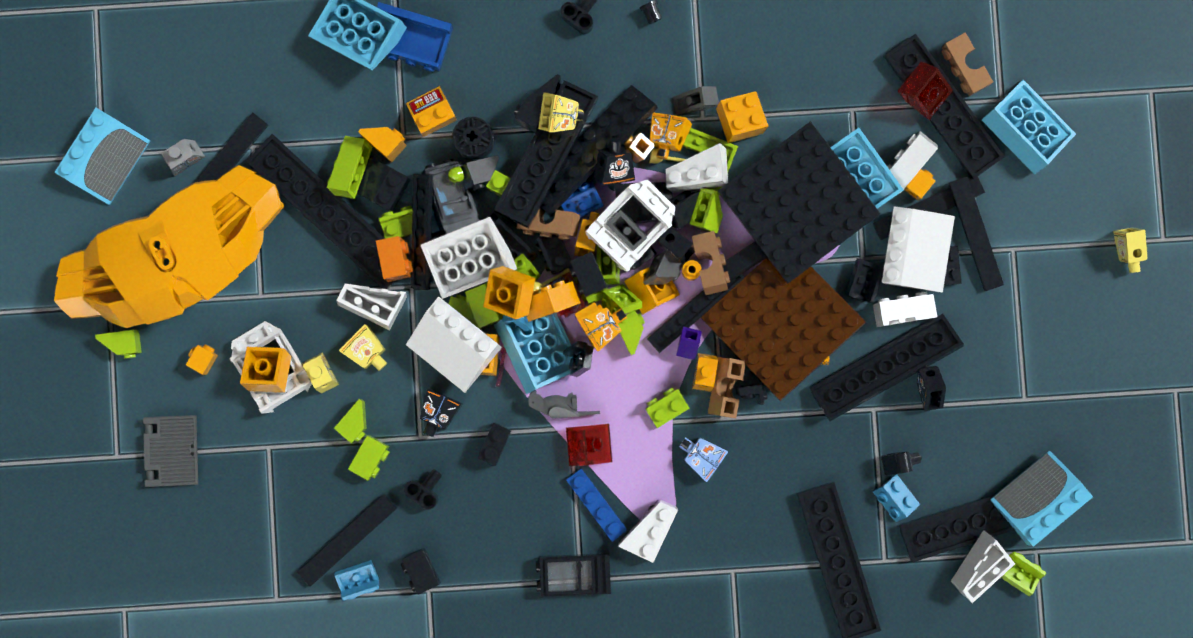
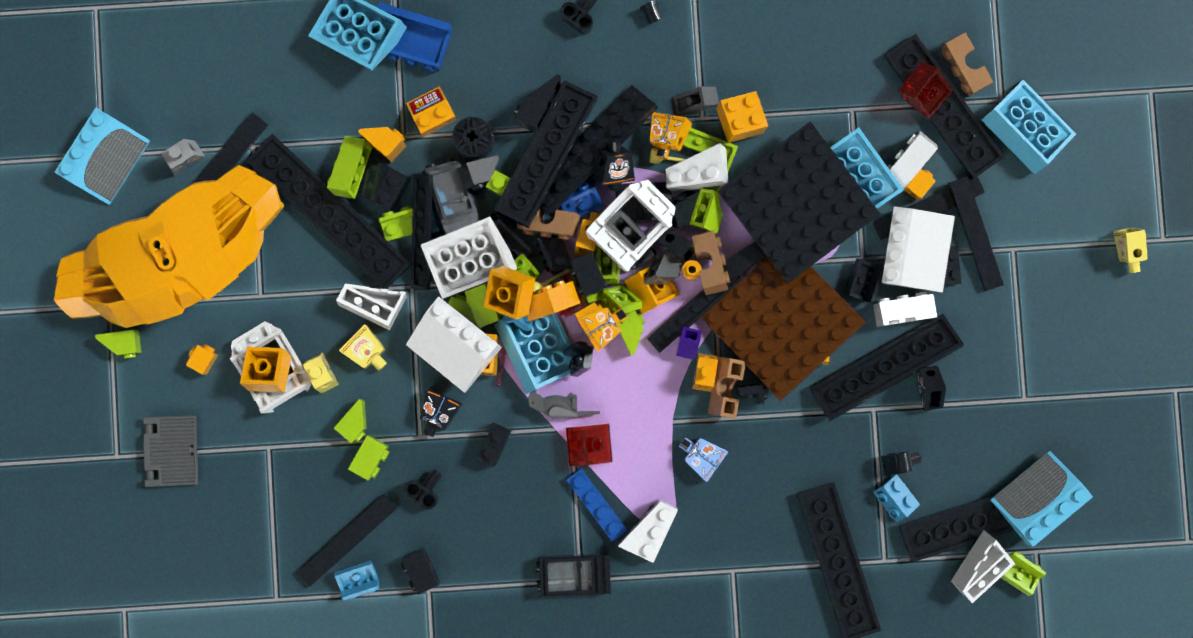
(394, 259): orange brick -> none
(456, 174): lime hinge -> none
(558, 113): light yellow torso -> none
(638, 146): light orange brick -> none
(666, 408): lime bracket -> none

